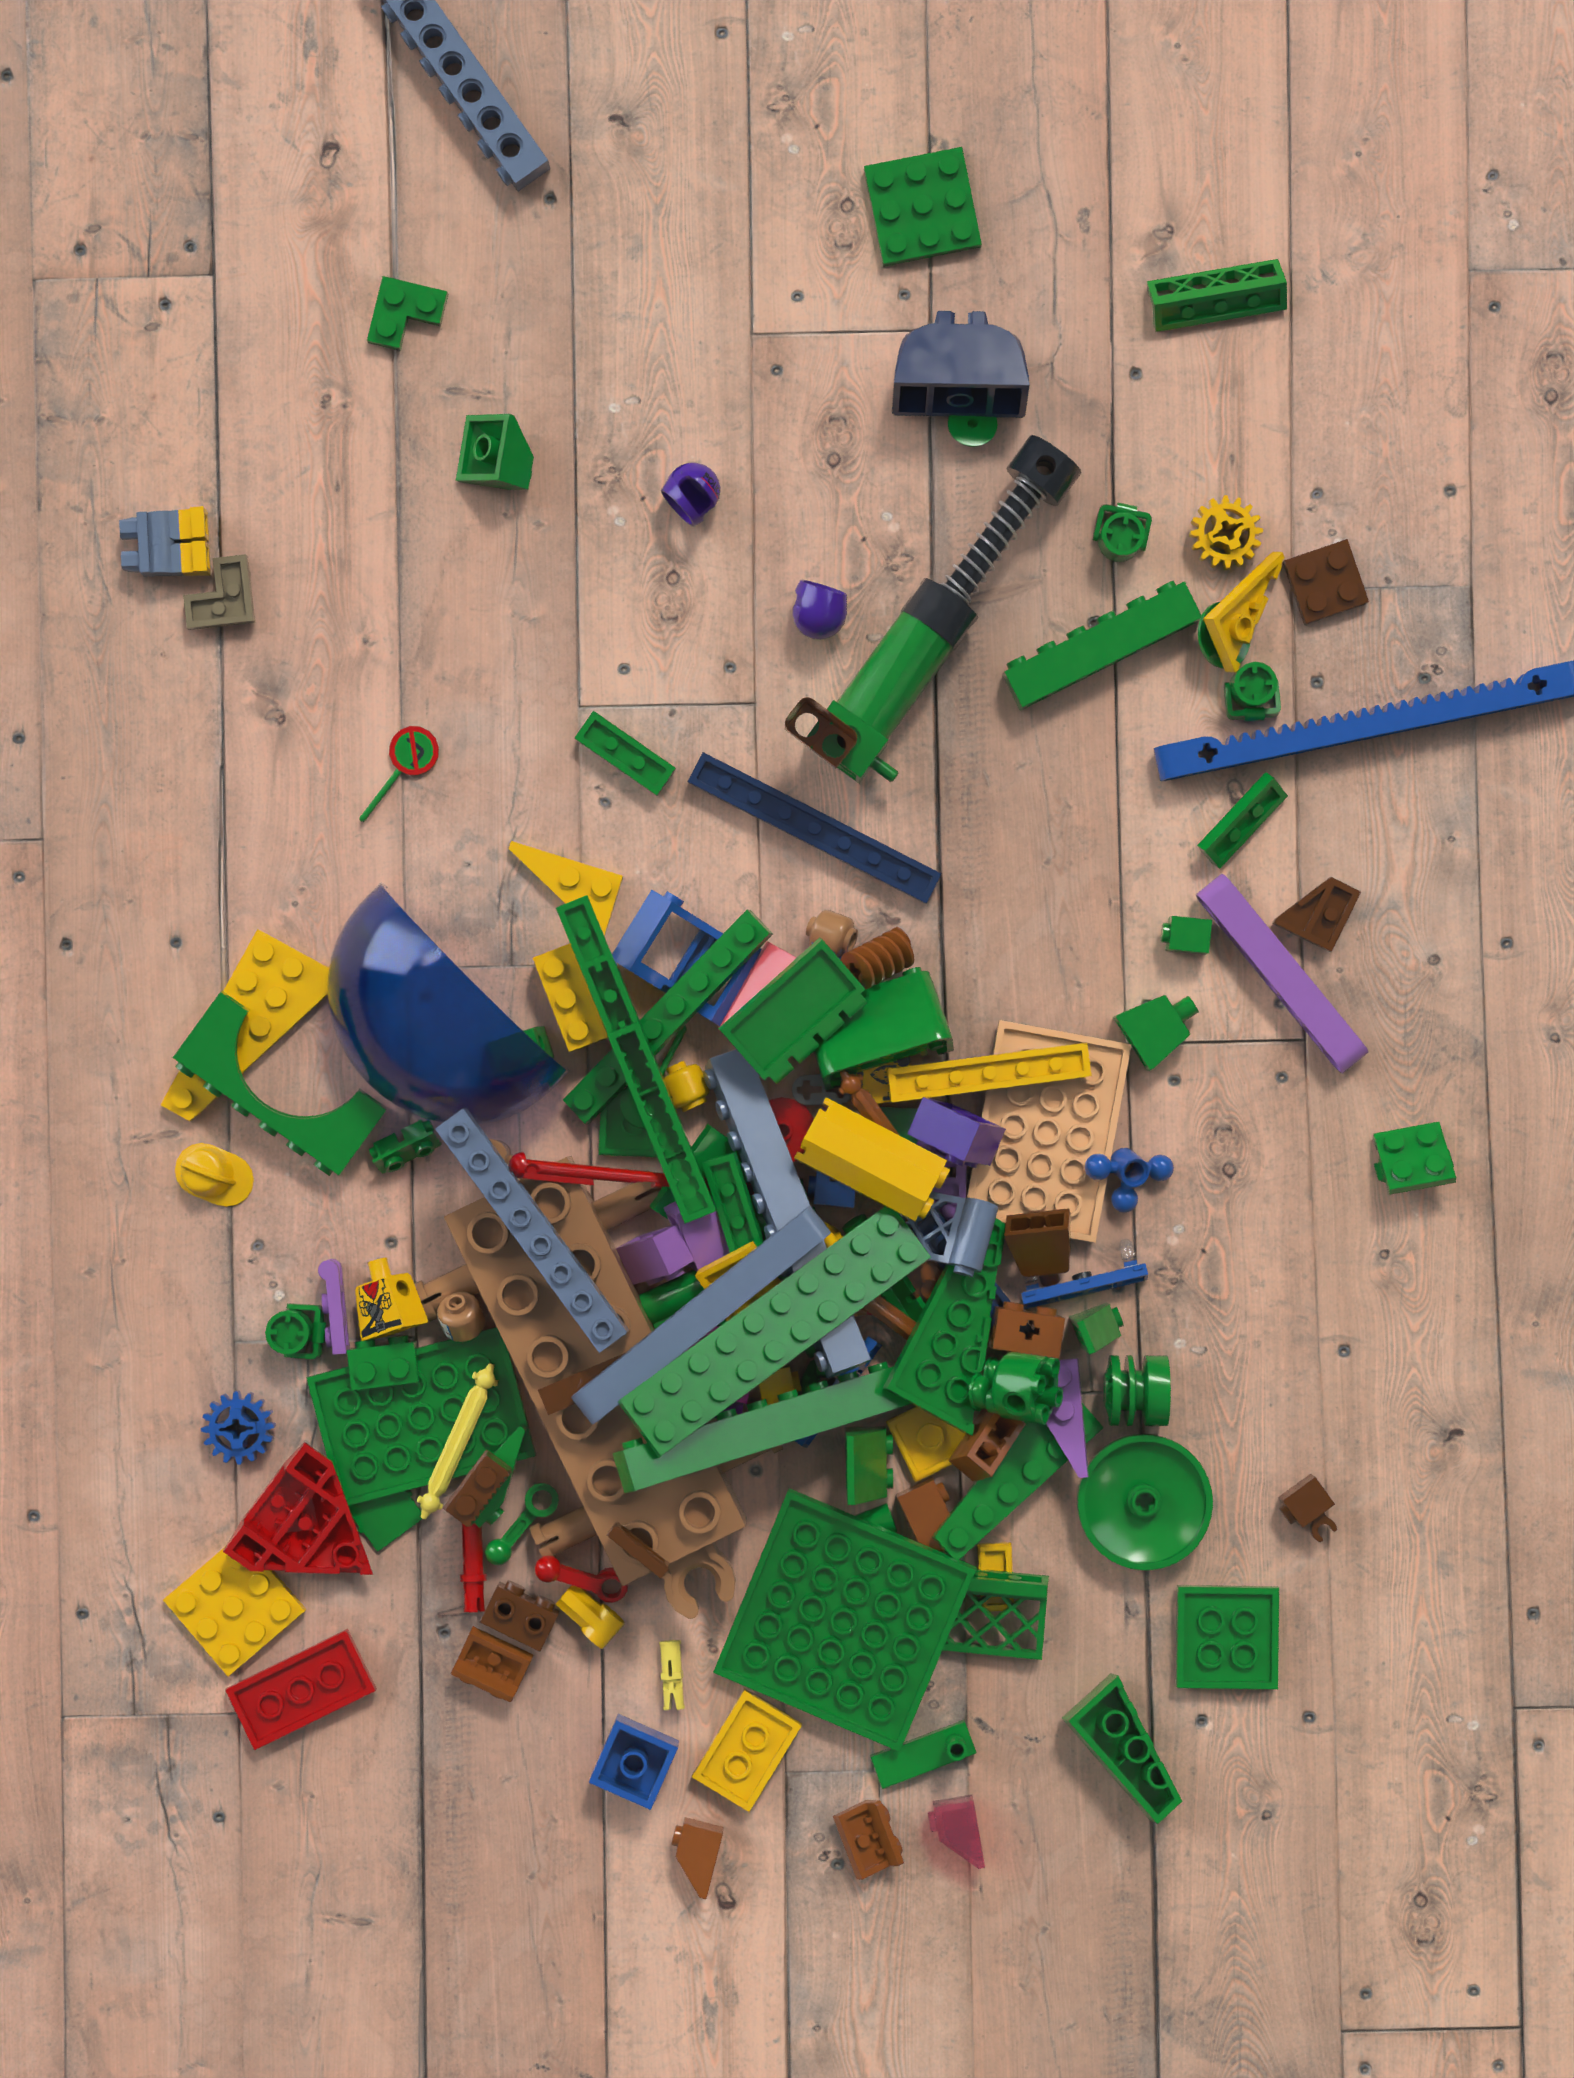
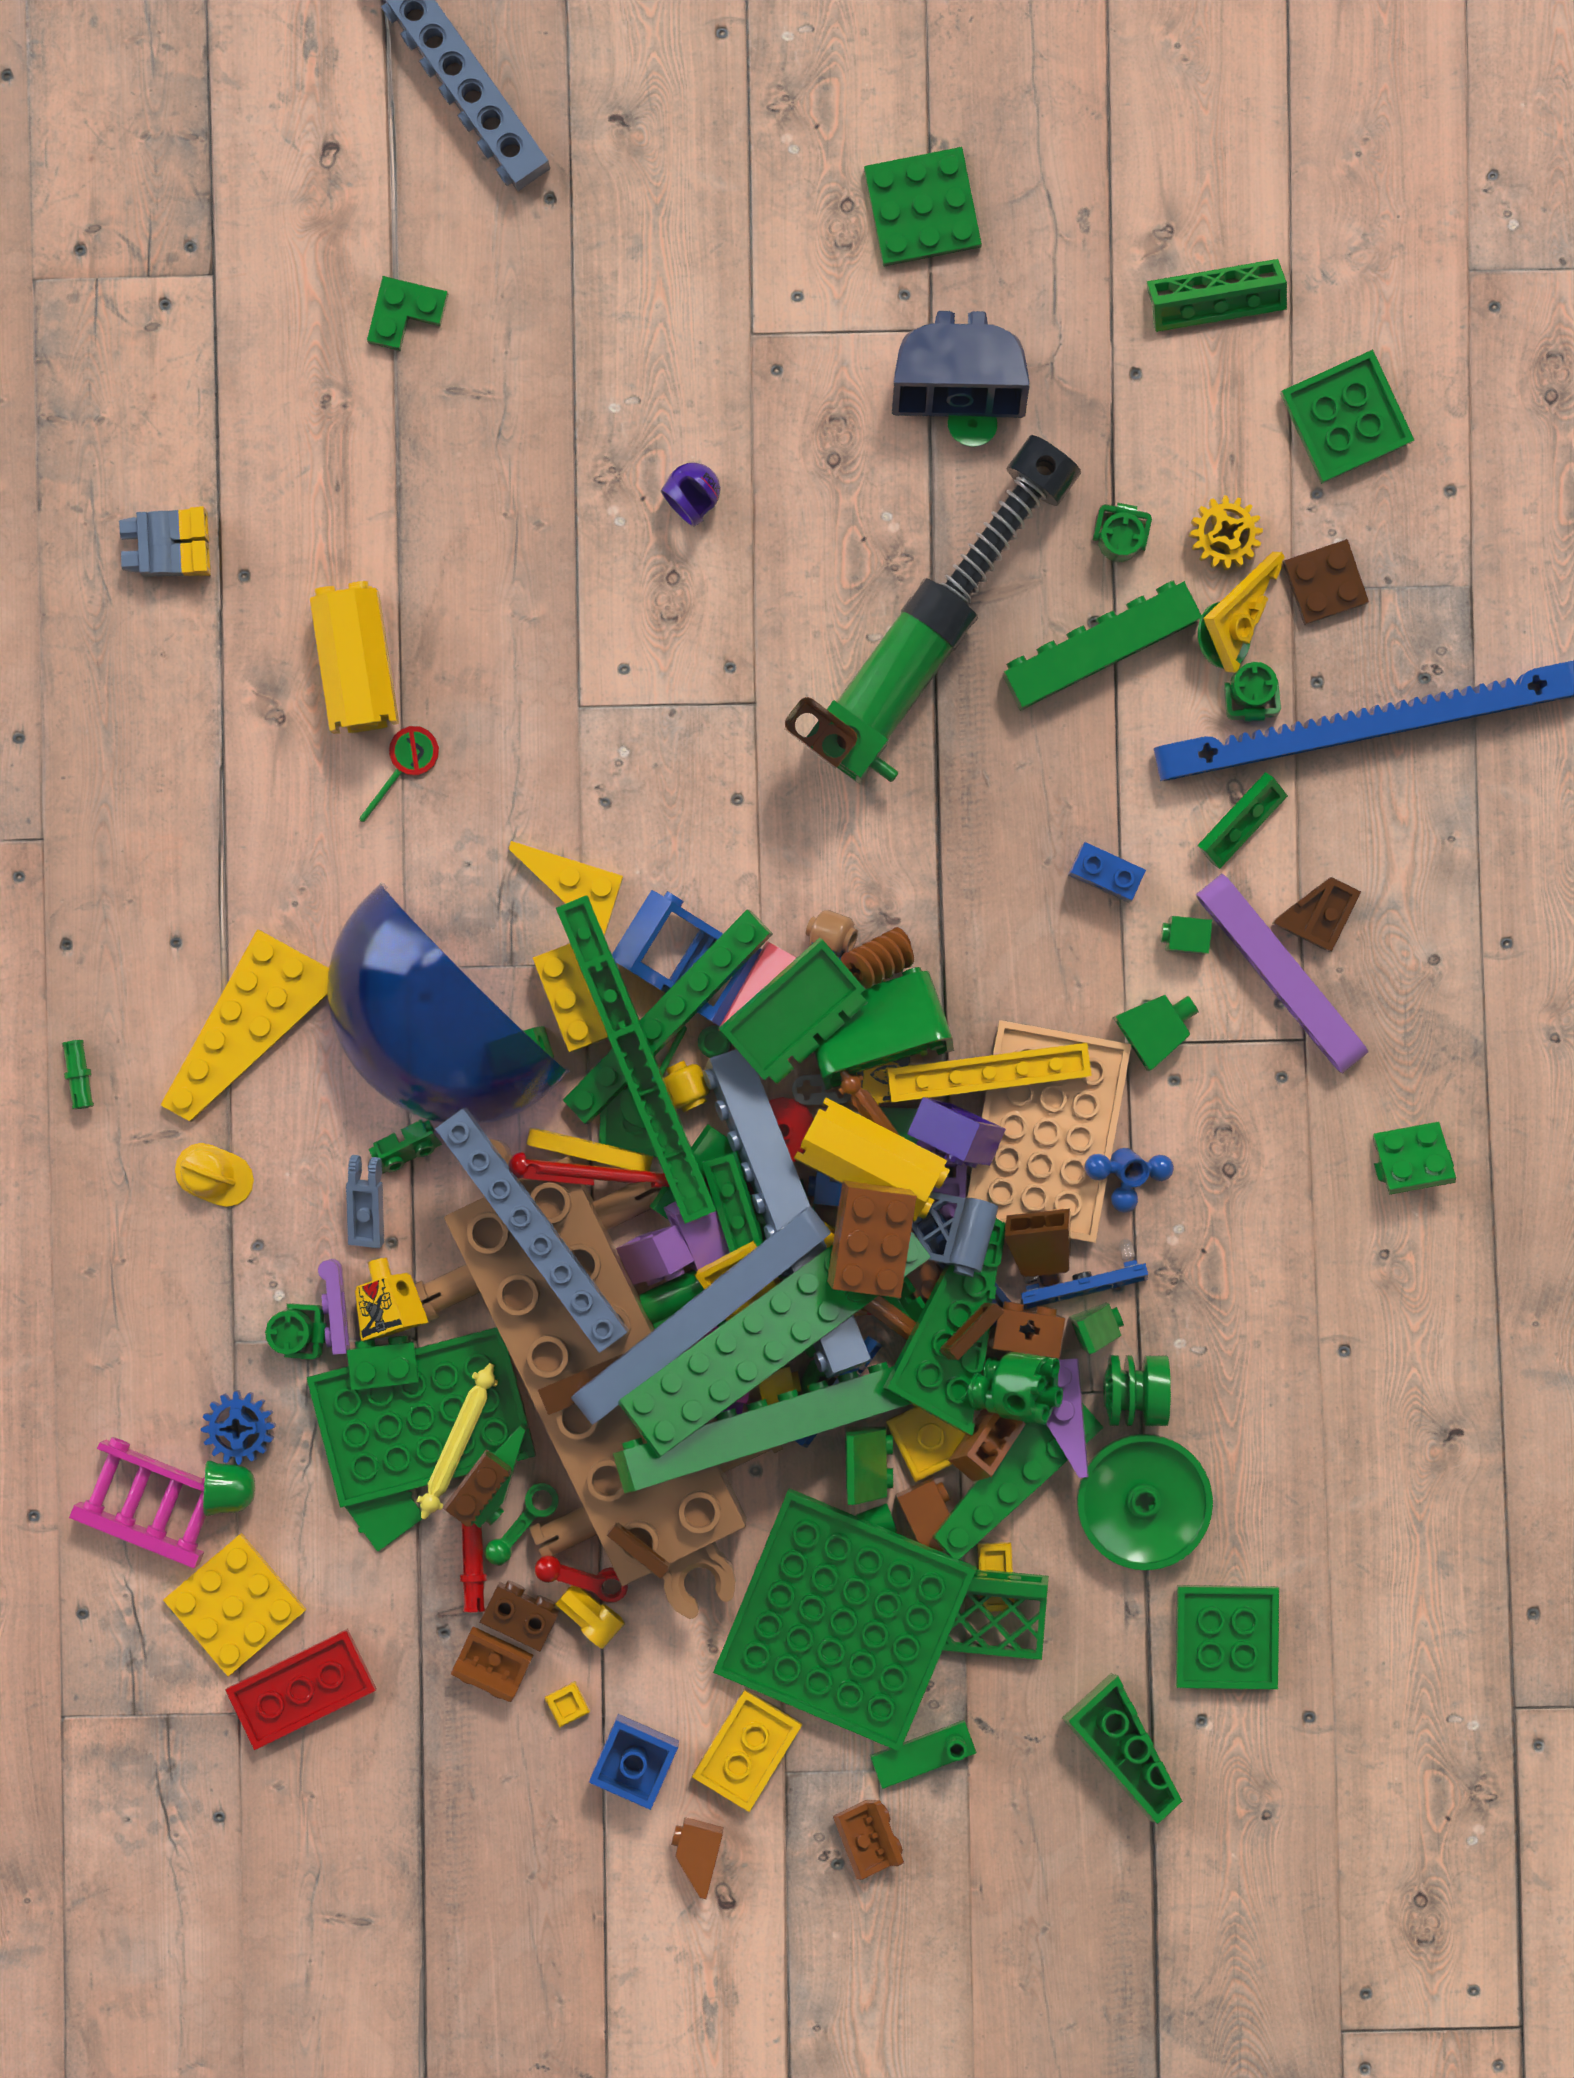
(77, 1074): none -> green pin
(123, 1524): none -> dark pink fence
(213, 1056): green arch -> none
(227, 1488): none -> green hair
(229, 603): dark tan plate -> none
(300, 1522): red wedge -> none
(354, 658): none -> yellow brick
(365, 1204): none -> sand blue hinge
(461, 1316): medium nougat head -> none
(494, 453): green slope -> none
(567, 1704): none -> yellow tile
(589, 1150): none -> yellow beam
(625, 753): green plate -> none
(672, 1677): light yellow pin -> none
(713, 1042): none -> green plate
(814, 828): dark blue plate -> none
(819, 610): dark purple helmet -> none
(871, 1239): none -> dark orange brick
(958, 1827): clear pink slope -> none
(971, 1331): none -> reddish brown tile
(1107, 872): none -> blue brick
(1306, 1504): reddish brown brick -> none
(1347, 416): none -> green plate

